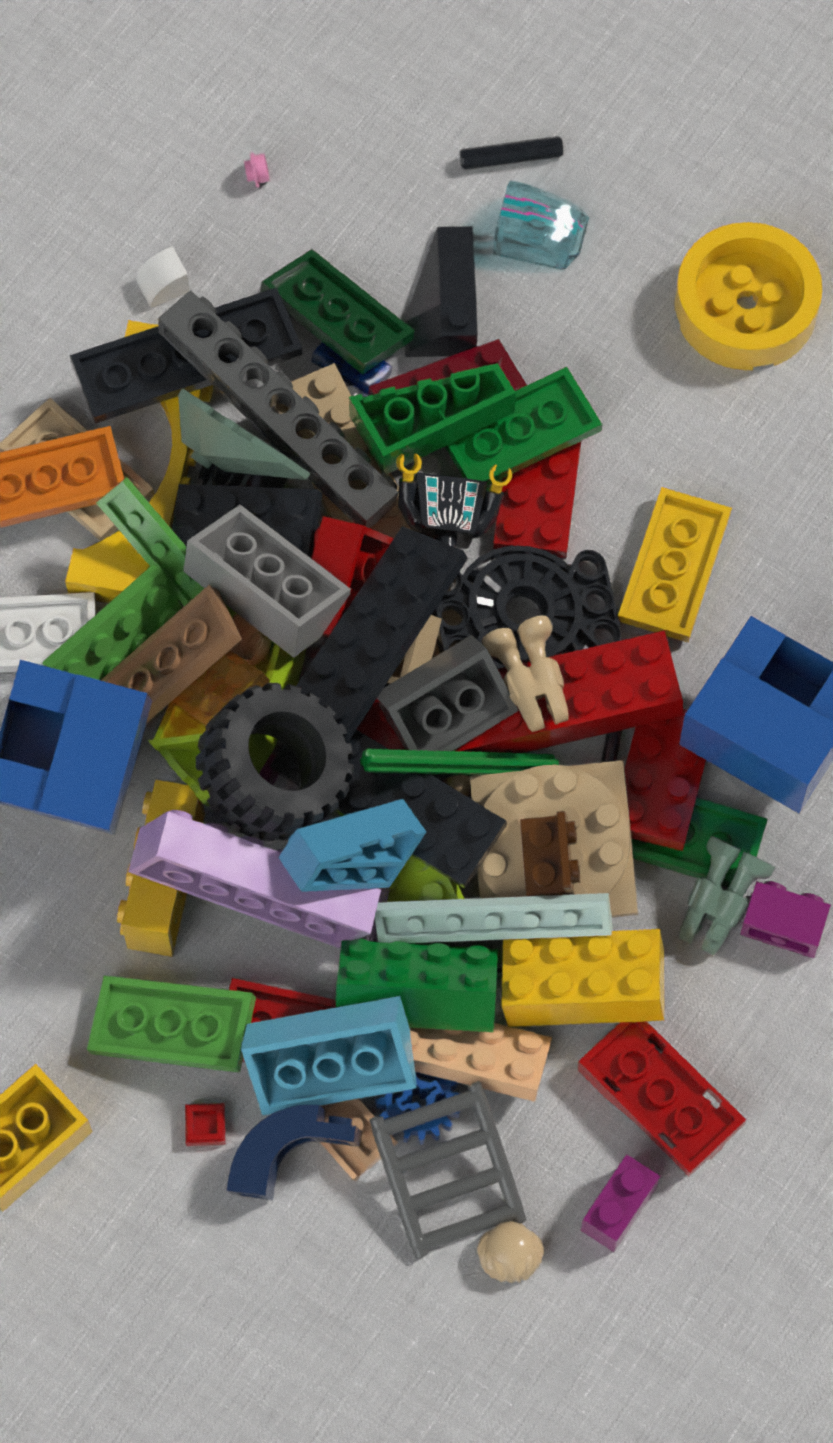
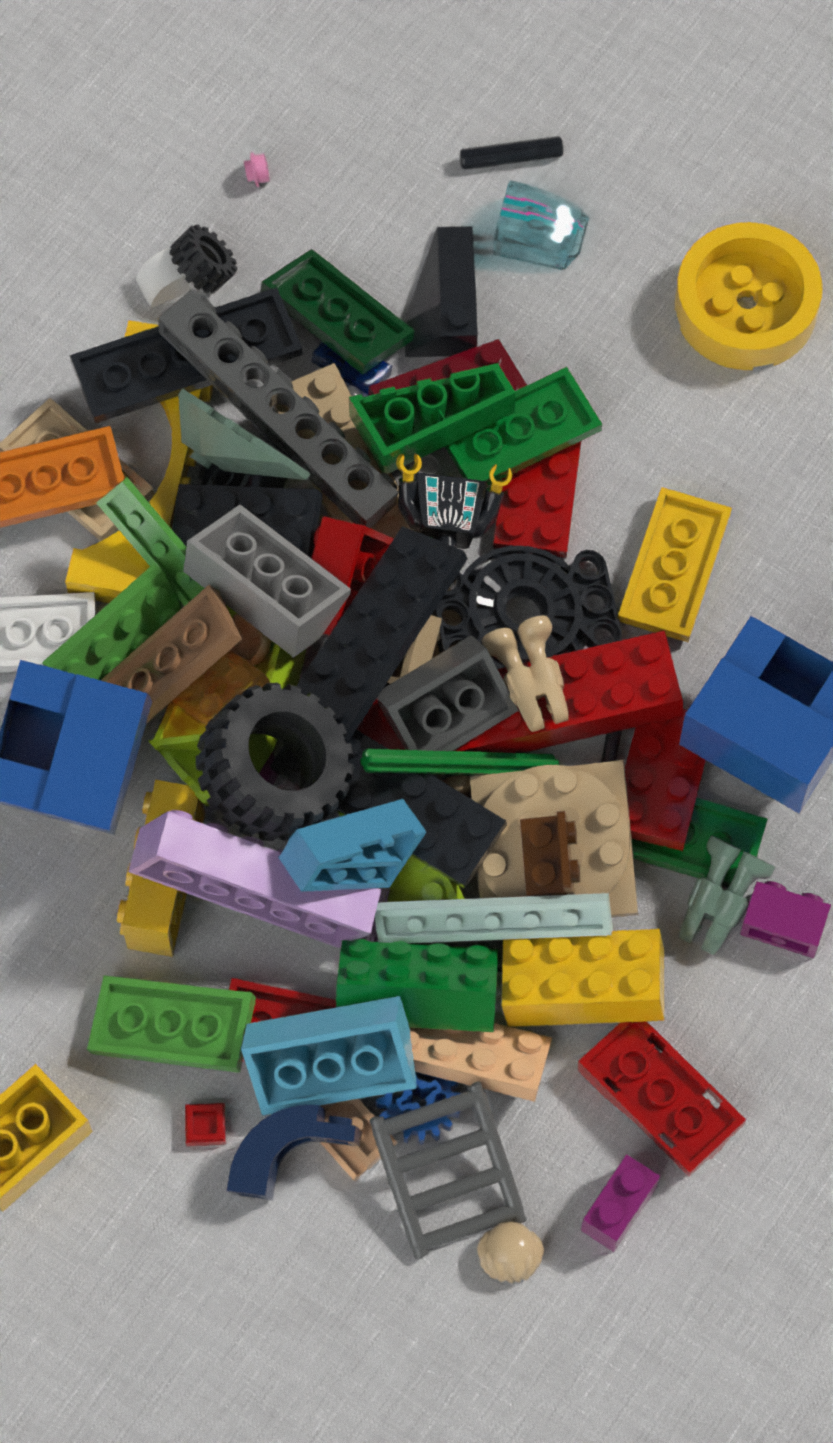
(203, 259): none -> black tyre

